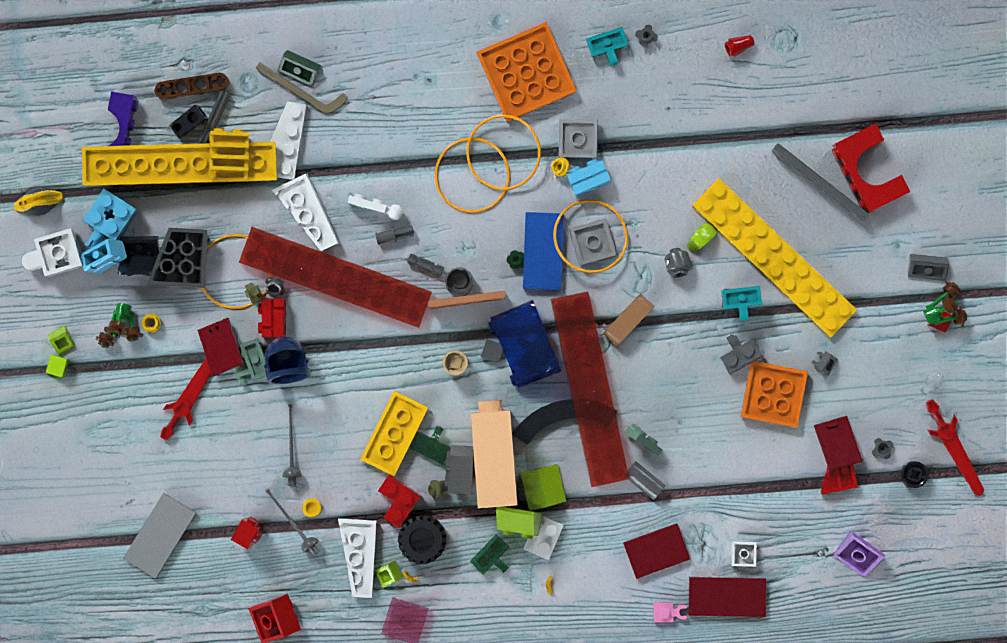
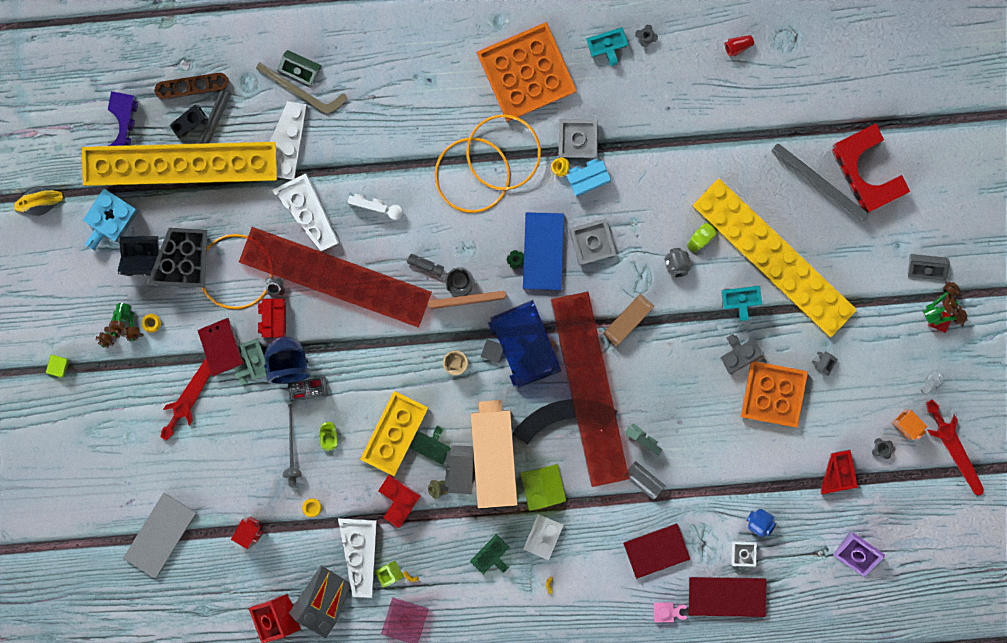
(55, 255): white brick -> none
(61, 340): lime slope -> none
(103, 256): medium azure brick -> none
(234, 139): yellow plate -> none
(253, 292): olive plate -> none
(307, 389): none -> slope
(309, 543): dark grey sword -> none
(321, 602): none -> dark grey slope
(328, 436): none -> lime hair
(394, 234): dark grey axle -> none
(406, 546): black tyre -> none
(518, 521): lime slope -> none
(571, 265): light orange piece -> none
(761, 523): none -> blue head
(838, 443): dark red container -> none
(910, 425): none -> orange brick
(914, 474): black wheel -> none

